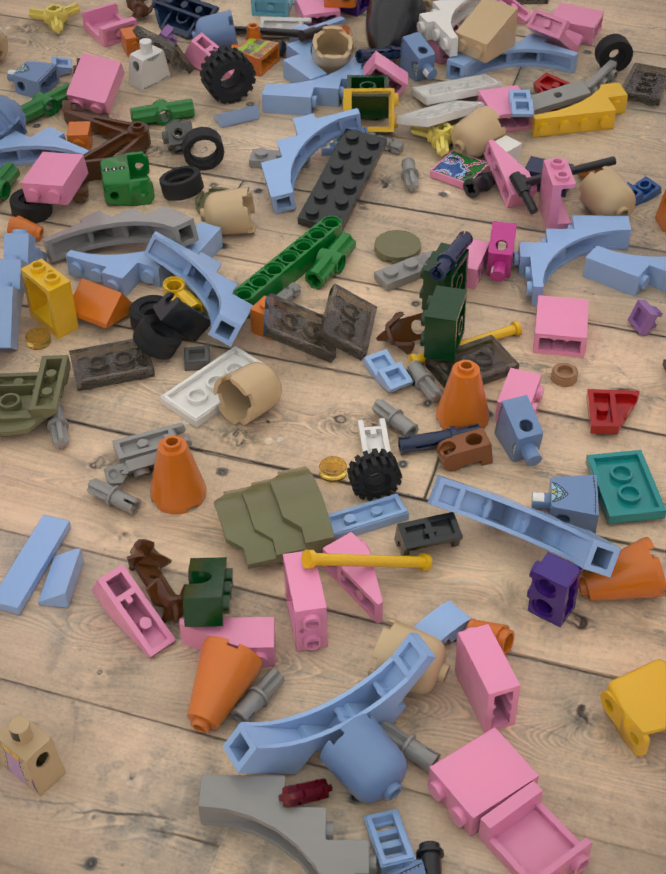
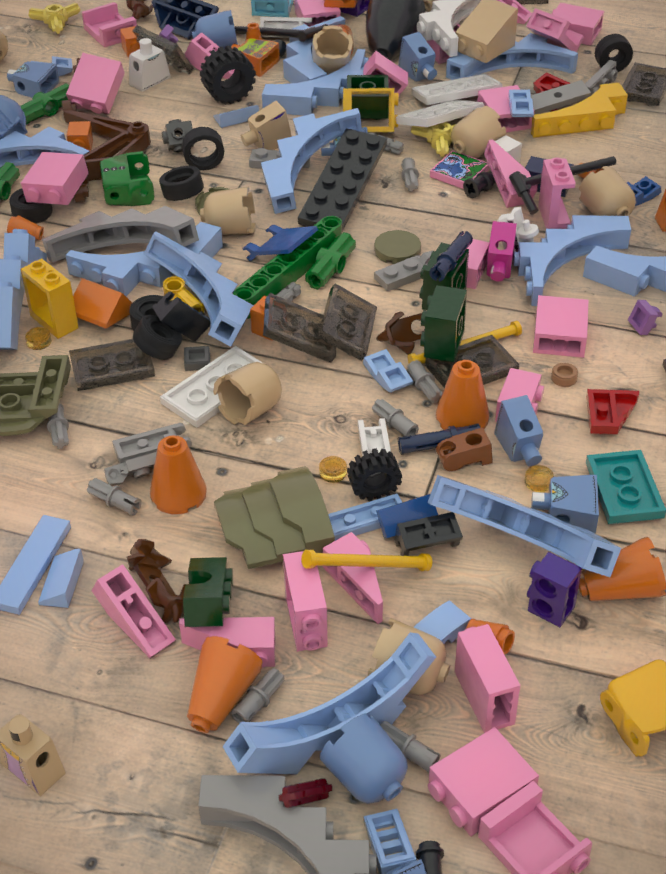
(173, 110): green piece -> none
(267, 127): none -> tan torso
(282, 242): none -> blue flag
(389, 52): dark blue pin -> none
(404, 512): none -> blue tile
(524, 230): none -> white hips
(538, 478): none -> clear yellow tile

